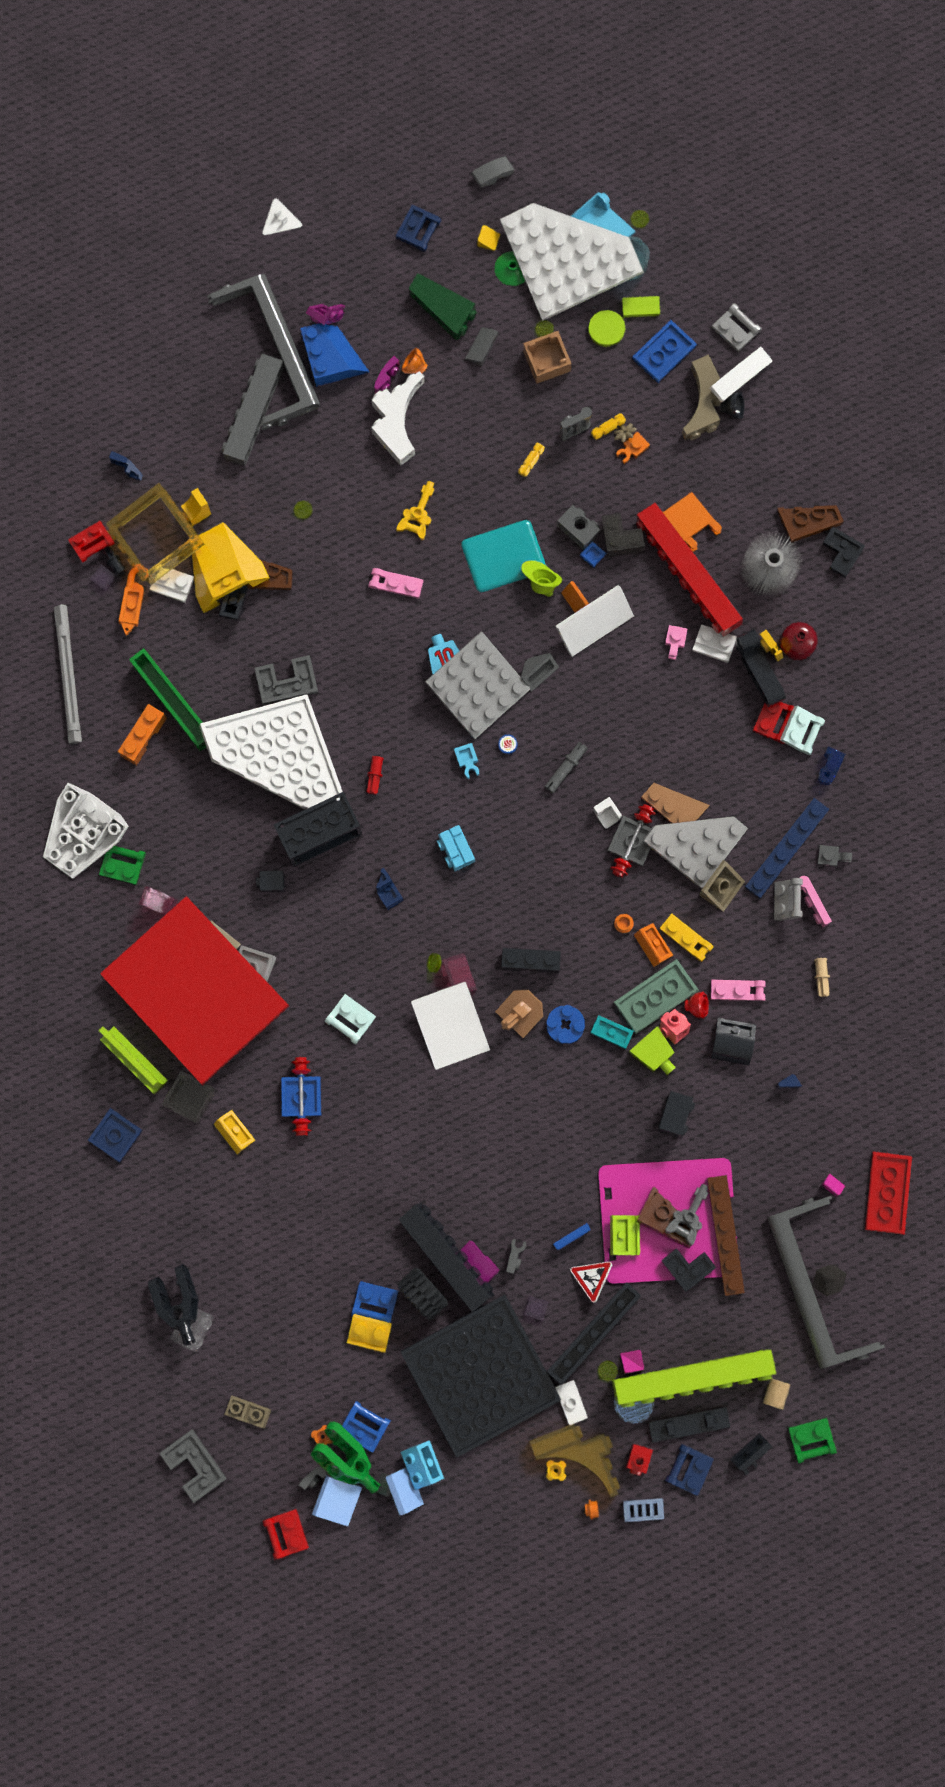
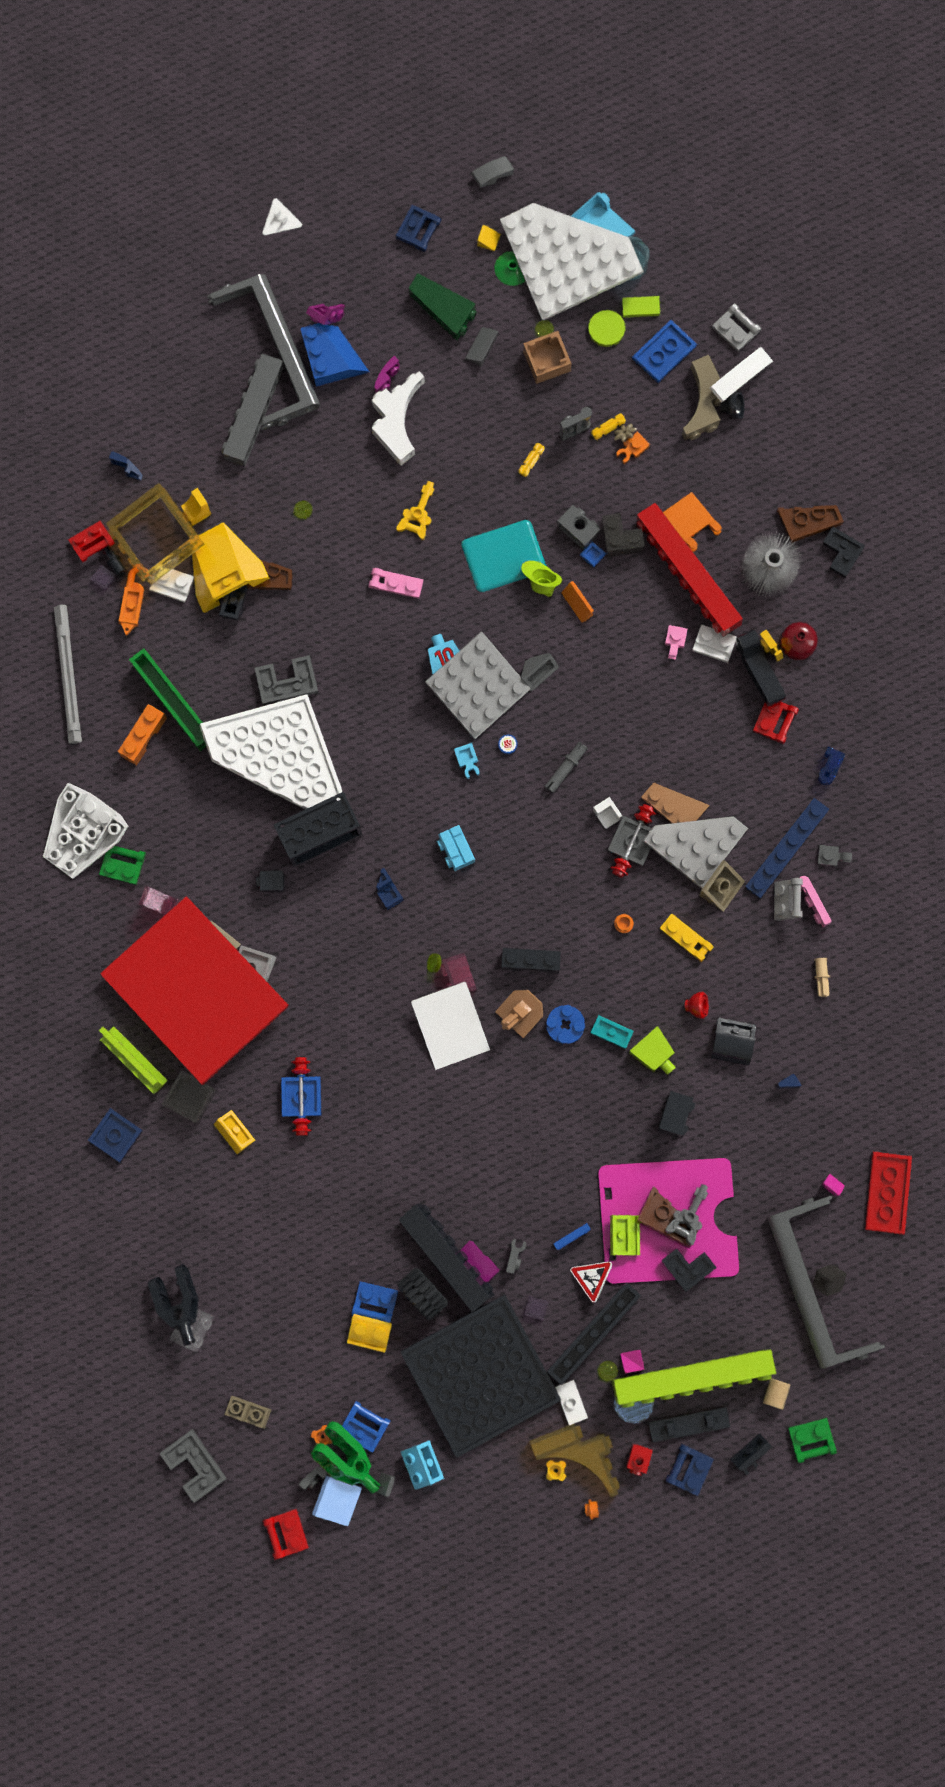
(353, 1013): light aqua plate -> none
(374, 775): red axle -> none
(403, 1491): light blue tile -> none
(416, 363): orange piece -> none
(594, 620): white tile -> none
(626, 1508): sand blue slope -> none
(639, 218): clear neon green piece -> none
(653, 944): orange slope -> none
(656, 996): sand green tile -> none
(674, 1026): coral brick -> none
(725, 1235): reddish brown plate -> none
(737, 990): bright pink plate -> none
(796, 729): light aqua plate -> none

